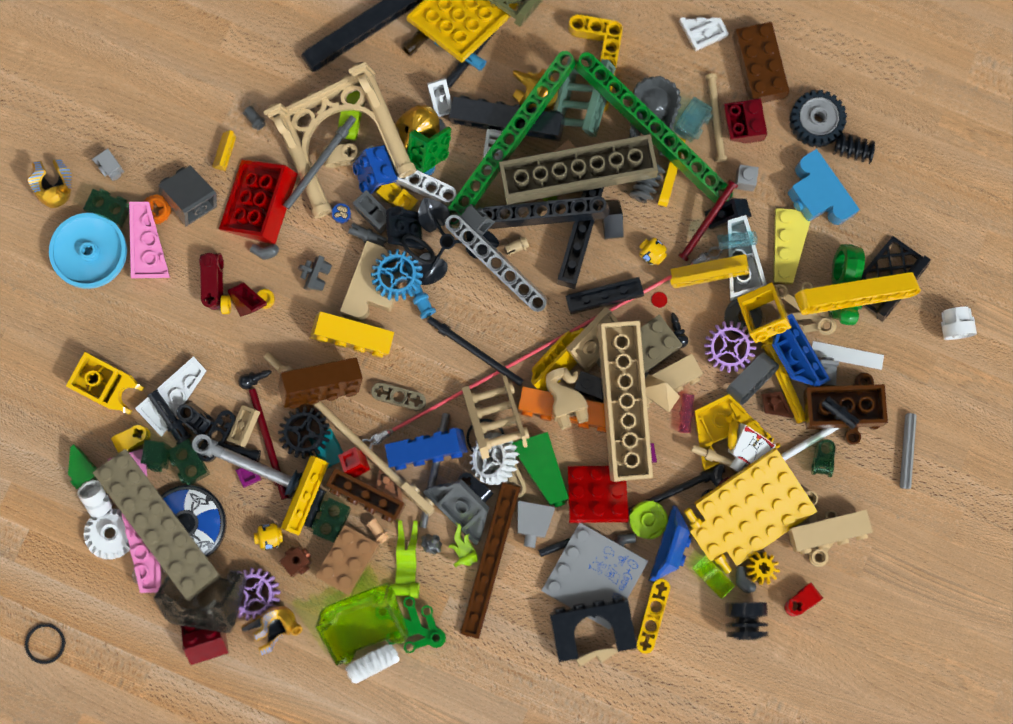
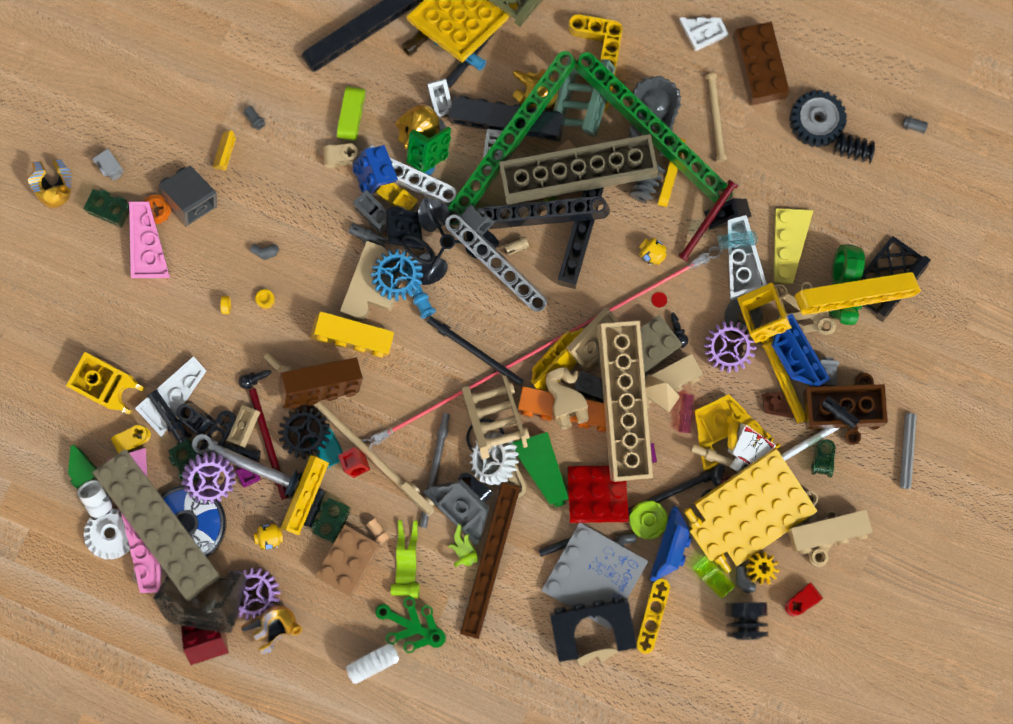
(27, 644): black piece -> none
(87, 250): medium azure dish -> none
(155, 455): clear green brick -> none
(199, 489): none -> lavender gear
(211, 279): dark red piece -> none
(246, 299): dark red slope -> none
(257, 201): red slope -> none
(289, 561): copper brick -> none
(312, 281): dark grey hips -> none
(341, 133): dark grey bar -> none
(341, 213): tile -> none
(361, 75): tan arch -> none
(361, 622): clear neon green windscreen -> none
(362, 493): reddish brown brick -> none
(383, 398): dark tan beam -> none
(387, 486): nougat piece -> none
(426, 448): blue wedge -> none
(431, 544): flat silver plant -> none
(533, 521): light grey torso -> none
(604, 295): black tile -> none
(614, 221): black slope -> none
(693, 119): clear light blue brick -> none
(709, 271): yellow fence -> none
(746, 121): dark red slope -> none
(746, 177): light grey brick -> none
(752, 378): dark grey beam -> none
(820, 191): dark azure brick -> none
(848, 355): white sticker -> none
(914, 124): none -> dark grey pin
(958, 323): white piece -> none

